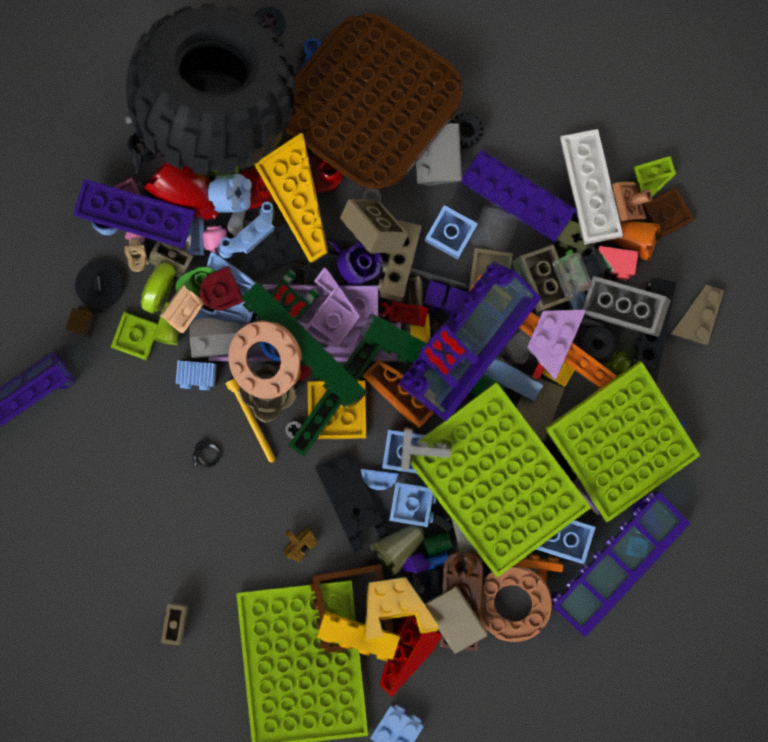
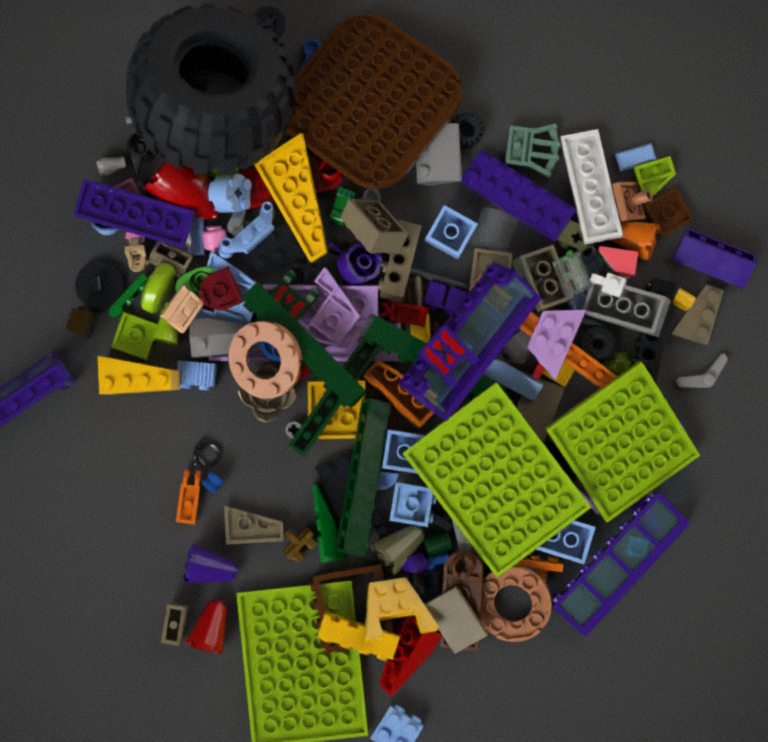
(110, 165): none -> white cone
(128, 296): none -> green hinge
(128, 377): none -> yellow wedge
(188, 499): none -> orange hinge
(207, 567): none -> dark purple cone
(209, 629): none -> red cone
(212, 482): none -> blue wheel
(234, 387): yellow piece -> none
(251, 528): none -> dark tan wing
(327, 529): none -> green wedge
(341, 200): none -> green leg
(363, 477): none -> dark green brick
(420, 448): light grey bracket -> none
(520, 148): none -> sand green plate
(611, 284): none -> white plate
(635, 157): none -> light blue tile
(683, 299): none -> yellow brick
(708, 378): none -> light grey piece
(715, 257): none -> dark purple brick

